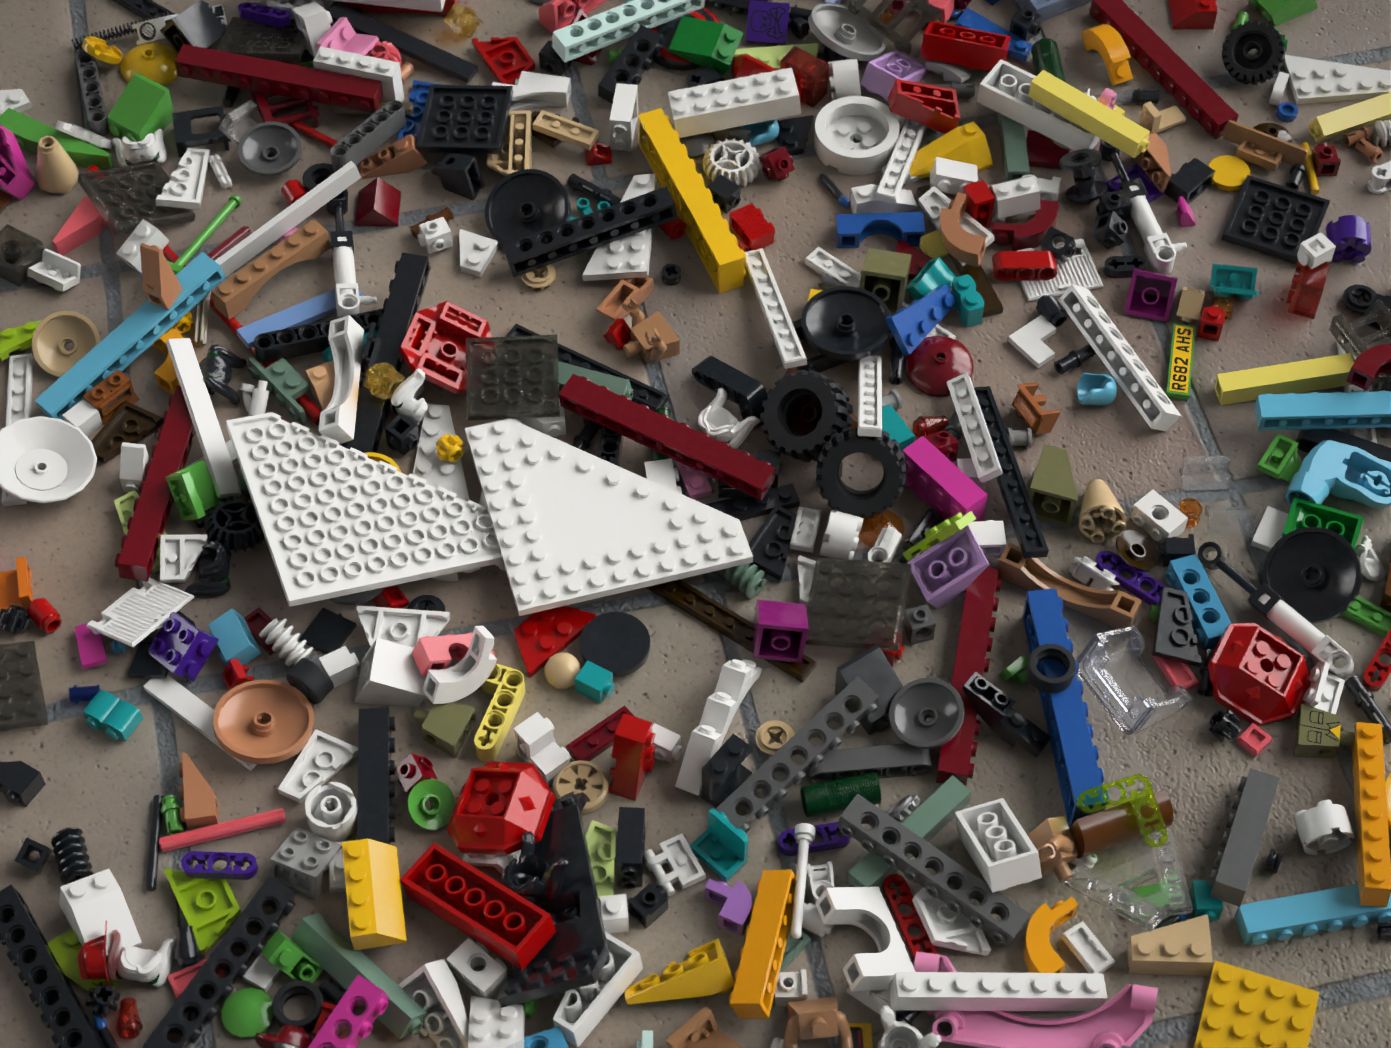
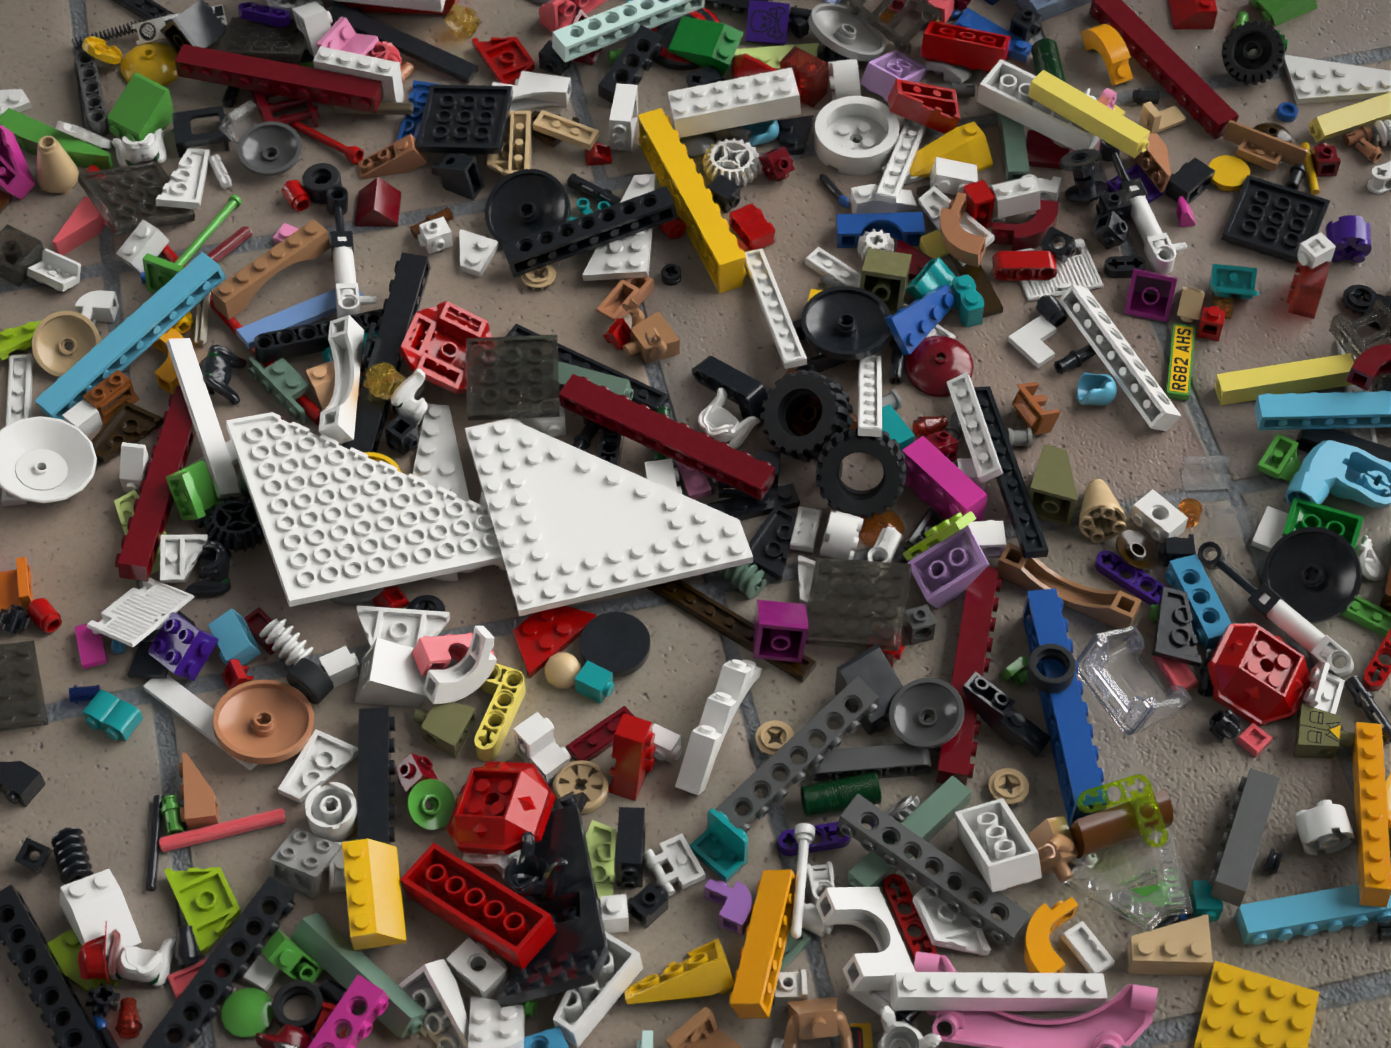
(98, 306): none -> white brick
(158, 279): nougat slope -> none
(212, 857): dark purple beam -> none
(257, 403): white plant -> none
(288, 218): white tile -> none
(328, 631): black piece -> none
(369, 135): dark grey beam -> none
(449, 448): yellow gear -> none
(724, 771): black window -> none
(874, 240): none -> white gear
(1014, 779): none -> tan gear
(1086, 569): white hinge -> none
(1279, 88): white beam -> none

